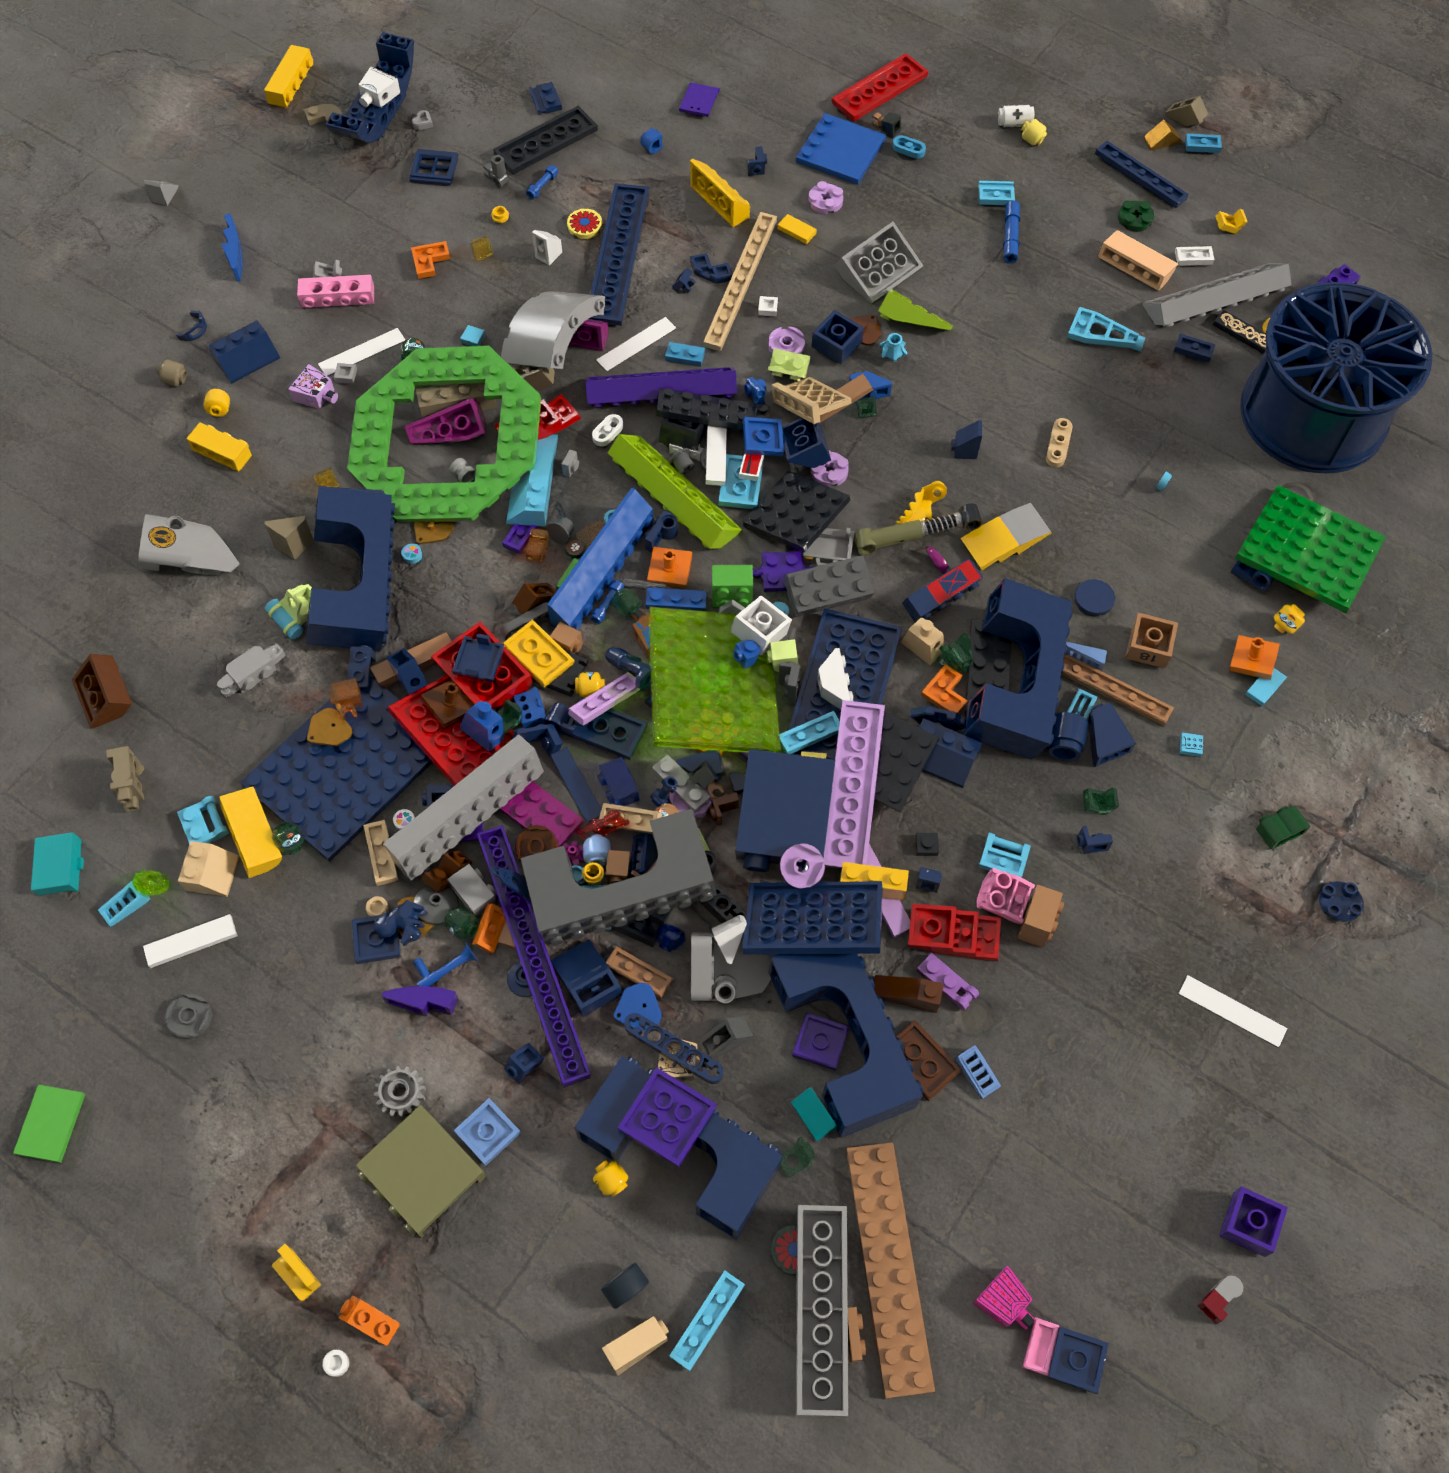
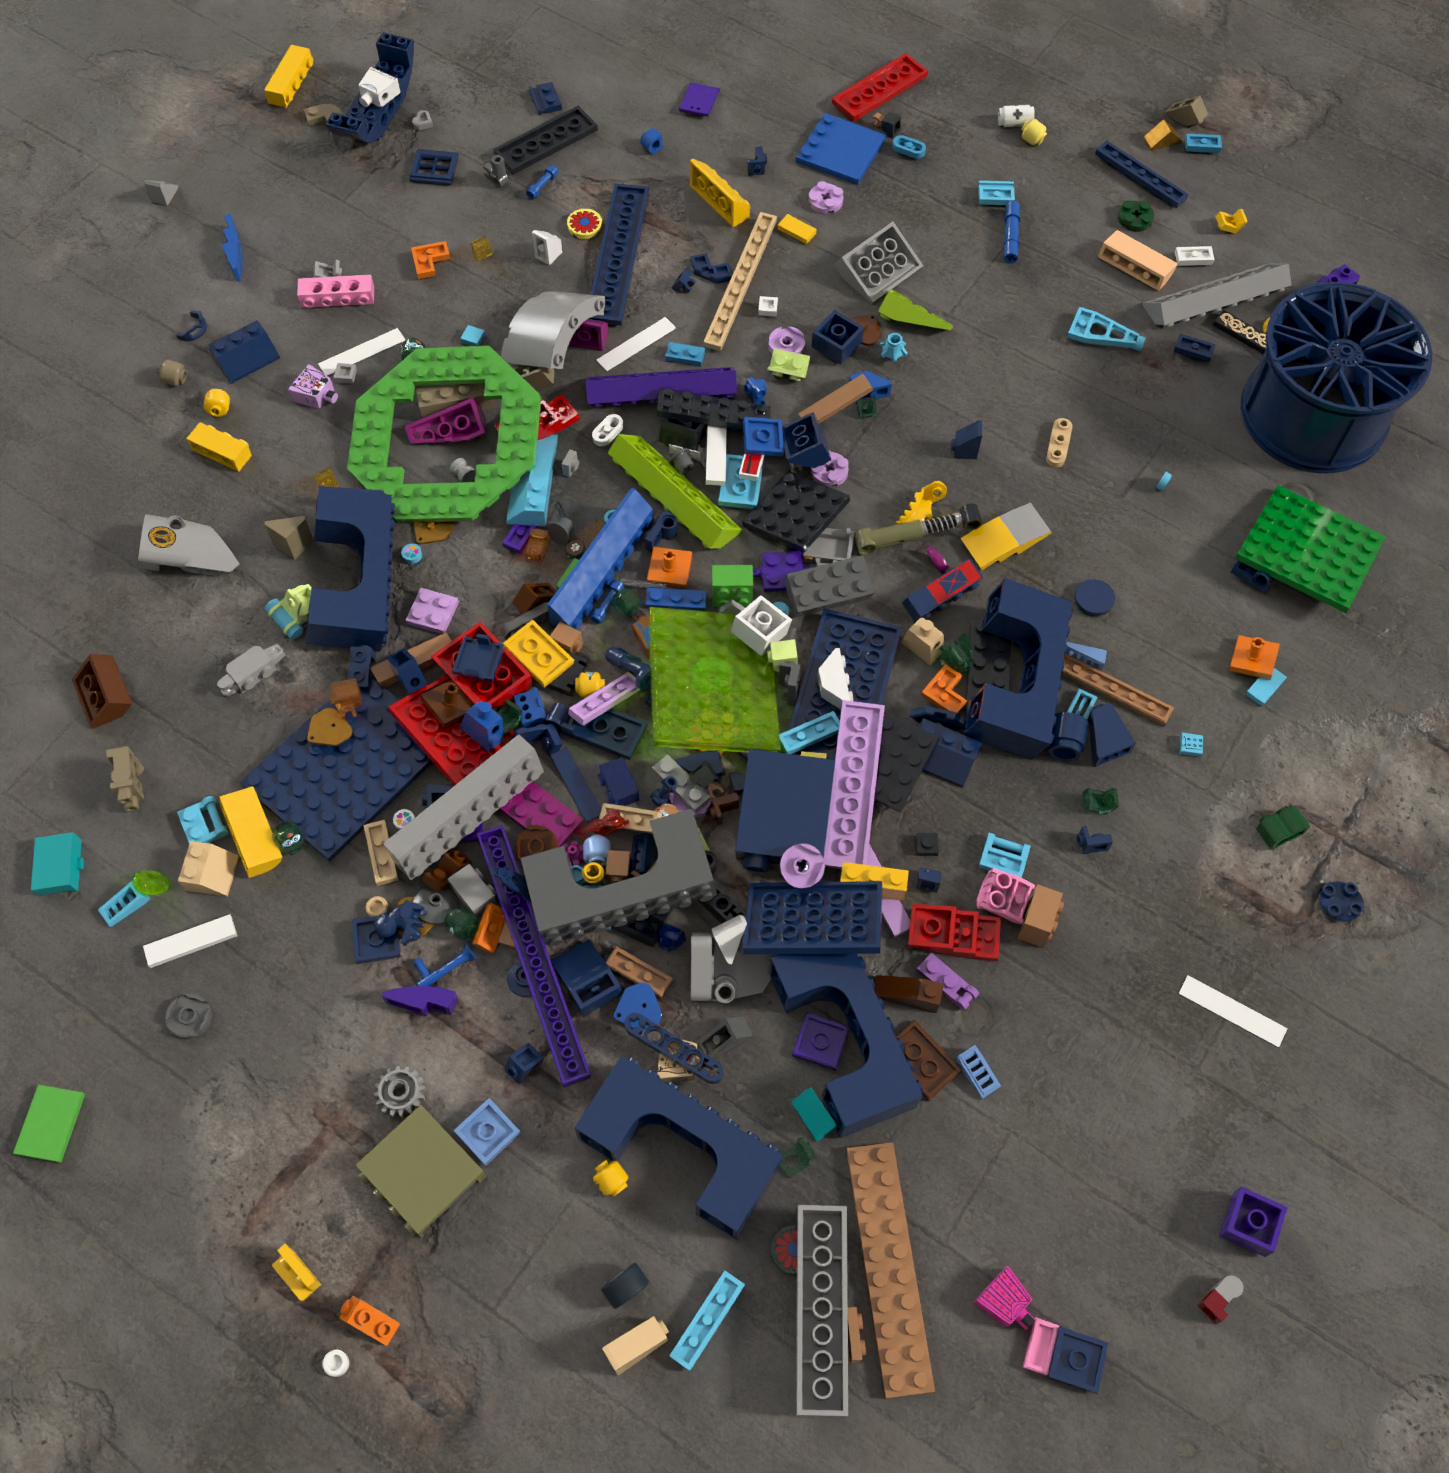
(432, 611): none -> lavender plate
(499, 214): yellow plate -> none
(667, 1117): dark purple plate -> none
(746, 653): blue plate -> none
(807, 399): tan fence -> none
(1151, 640): medium nougat brick -> none
(1289, 619): yellow head -> none

